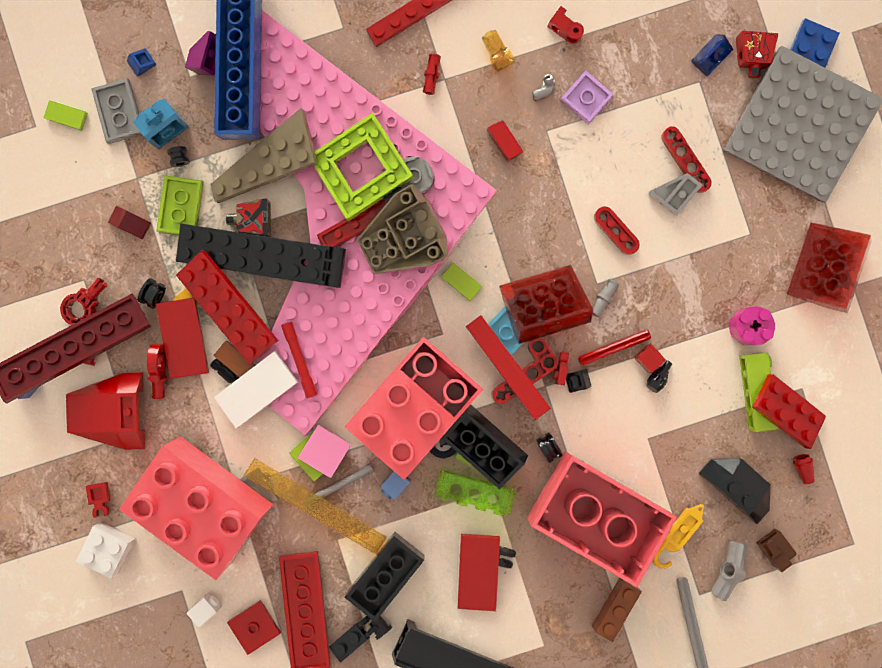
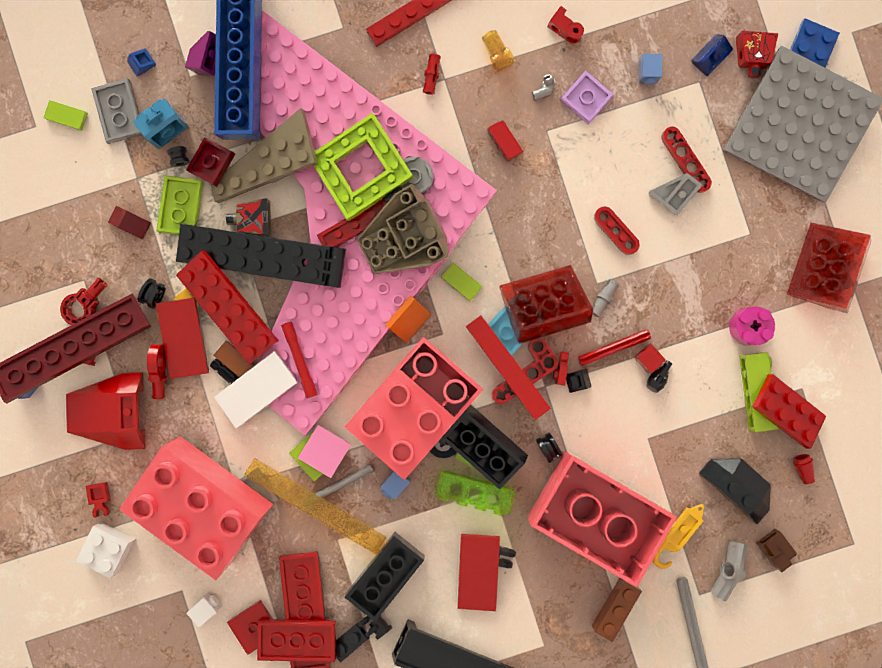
(210, 162): none -> dark red tile
(296, 640): none -> red tile
(408, 319): none -> orange tile
(650, 68): none -> medium blue brick

